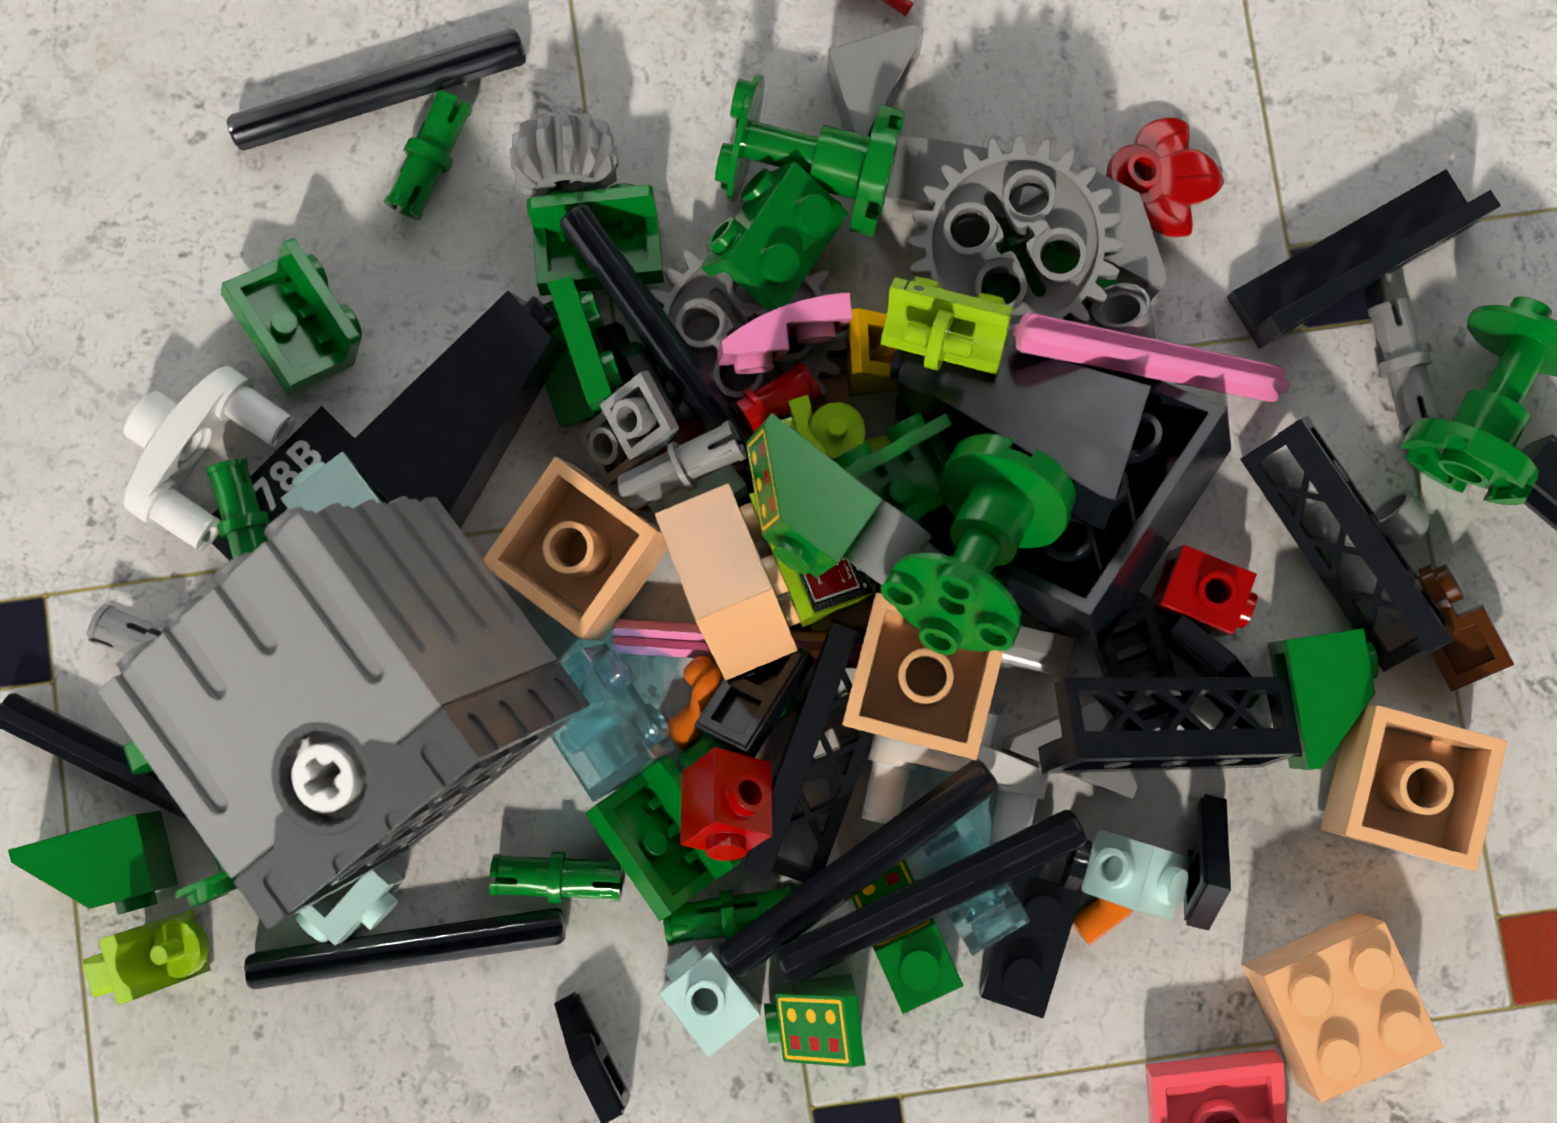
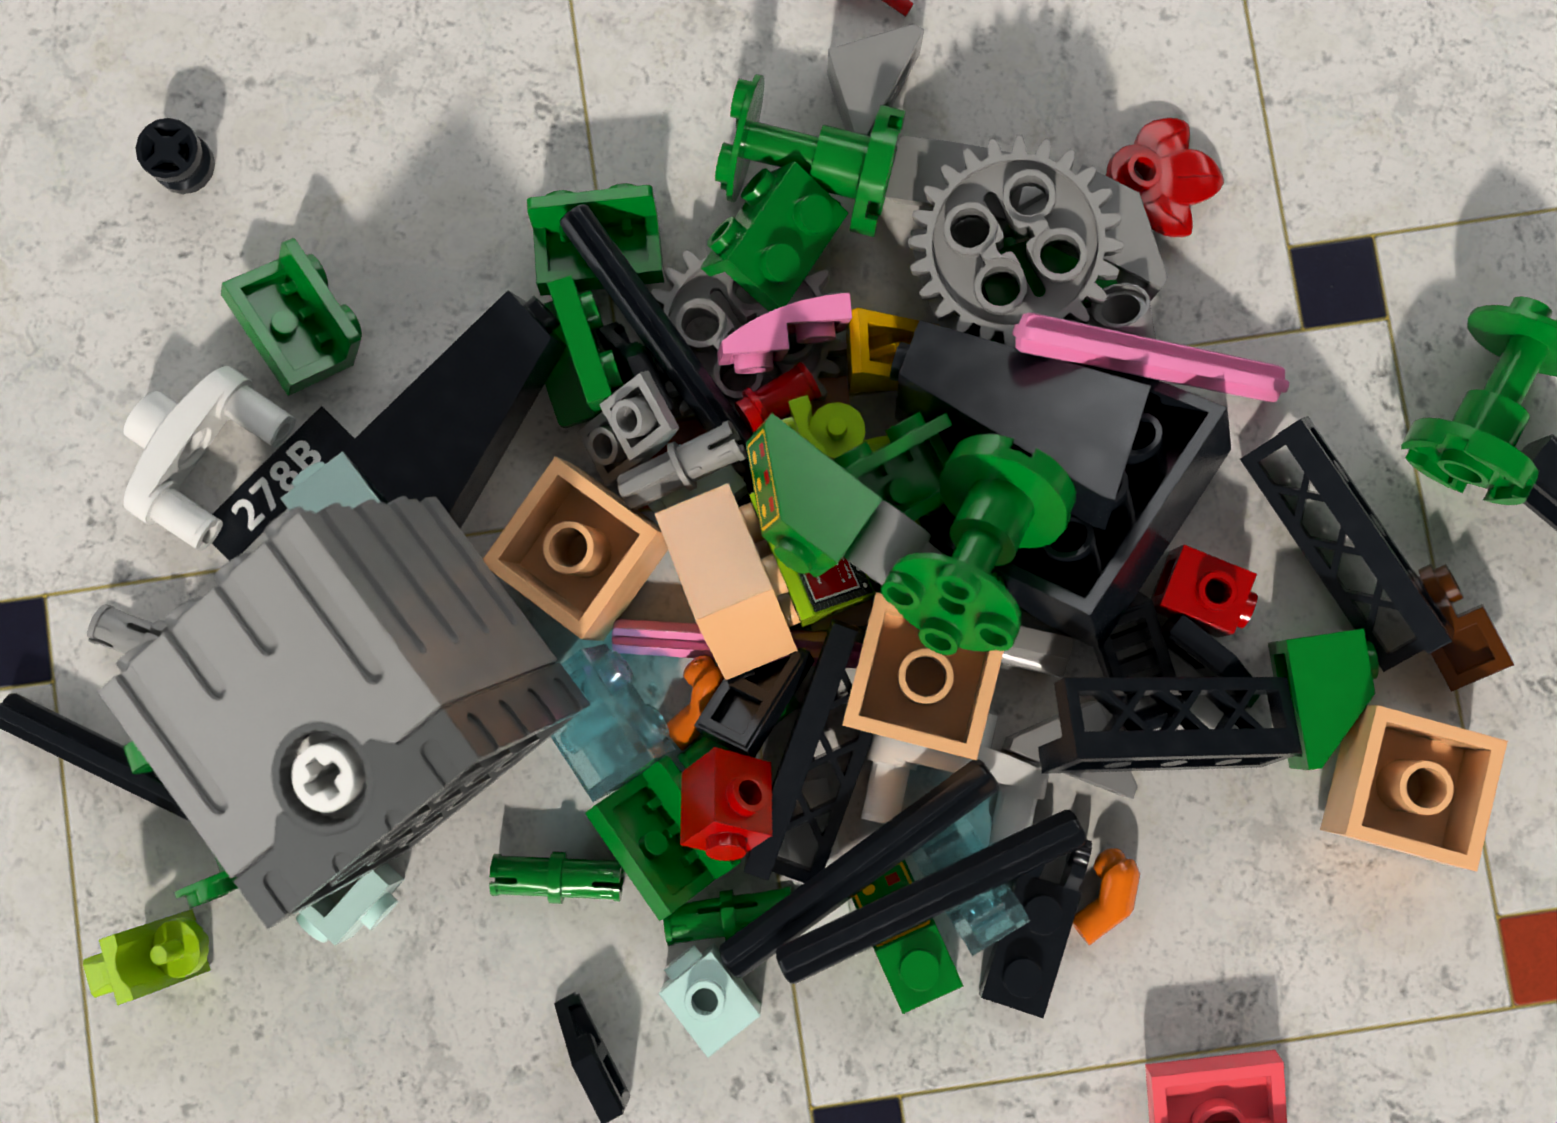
(105, 862): green slope -> none
(163, 144): none -> black wheel
(238, 506): green pin -> none
(376, 89): black axle -> none
(405, 948): black axle -> none
(428, 155): green pin -> none
(563, 154): light grey gear -> none
(817, 1022): green slope -> none
(946, 325): lime hips -> none
(1136, 875): light aqua bracket -> none
(1208, 865): black tile -> none
(1342, 1006): light nougat brick -> none
(1356, 257): black fence -> none
(1403, 362): light grey pin -> none
(1404, 517): light grey hinge -> none

